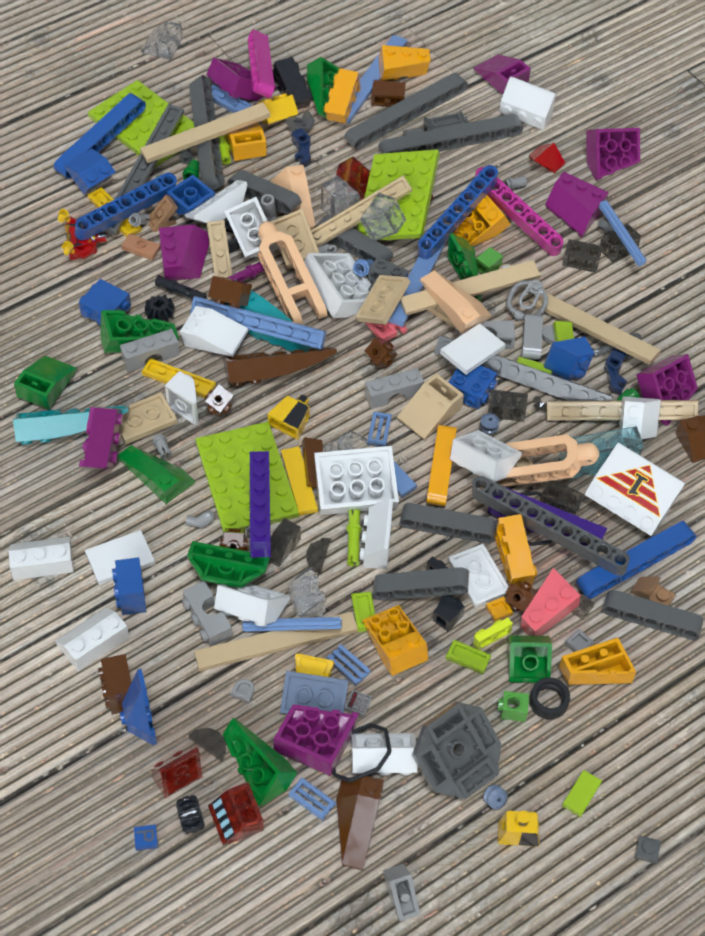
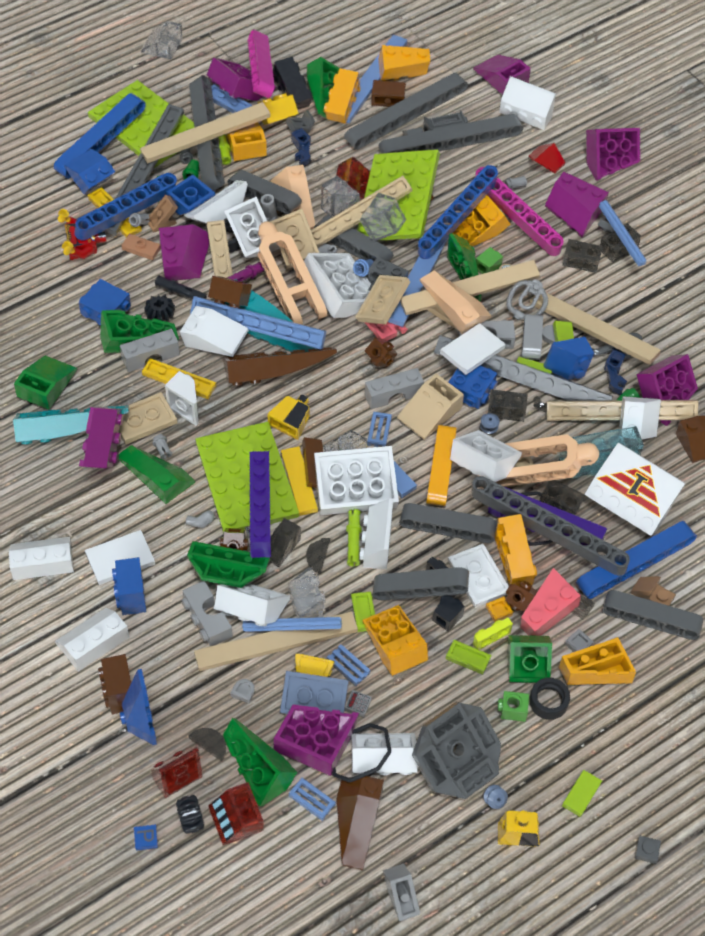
(218, 395): brick -> none

